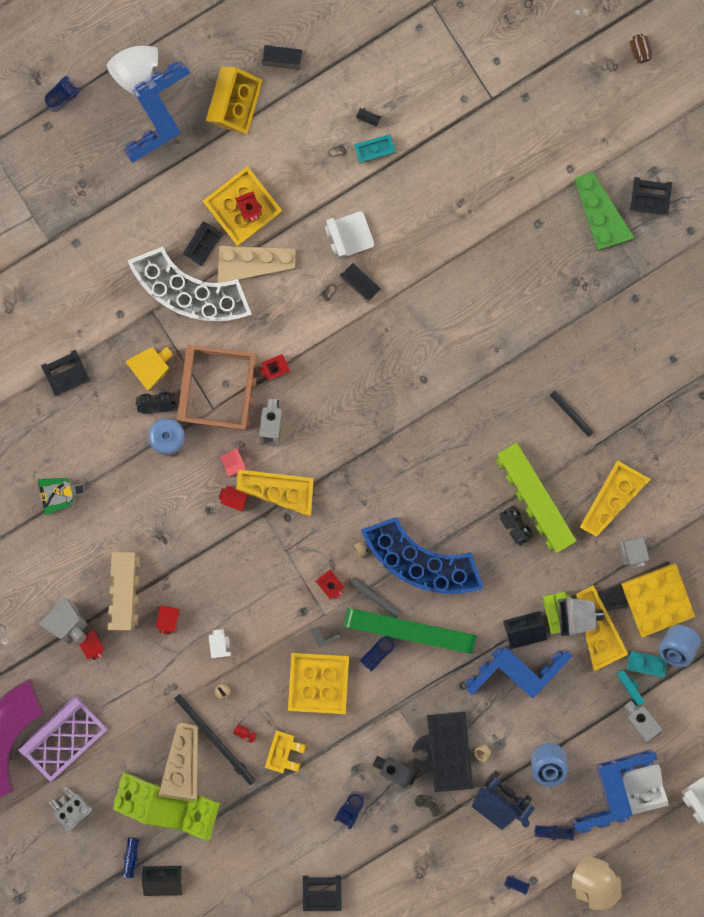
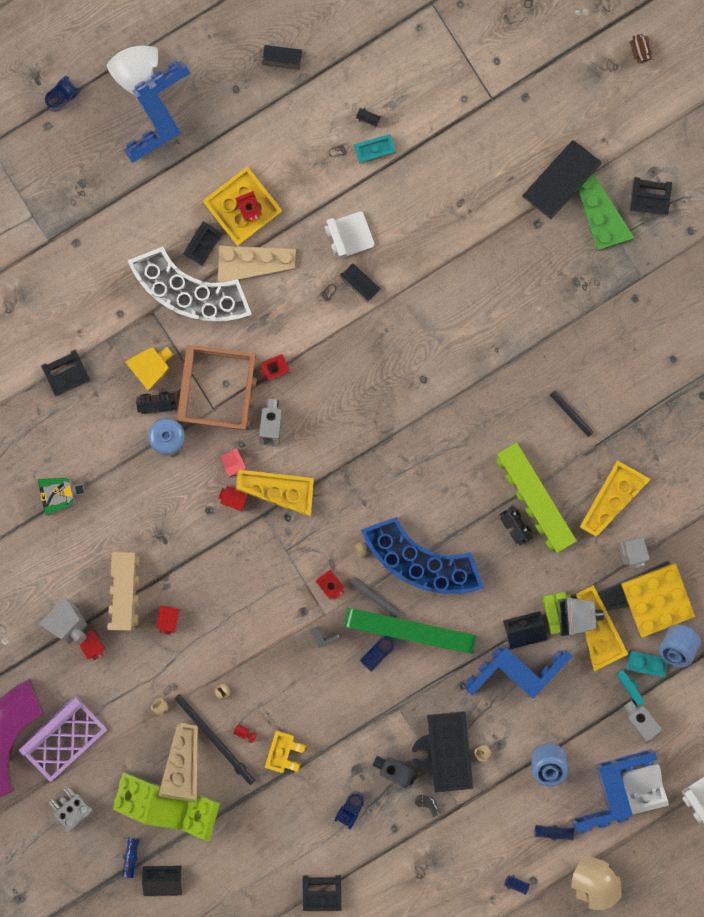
(159, 706): none -> tan hinge
(219, 644): white brick -> none
(234, 100): yellow slope -> none
(318, 683): yellow plate -> none
(497, 808): dark blue hand -> none
(561, 179): none -> black tile

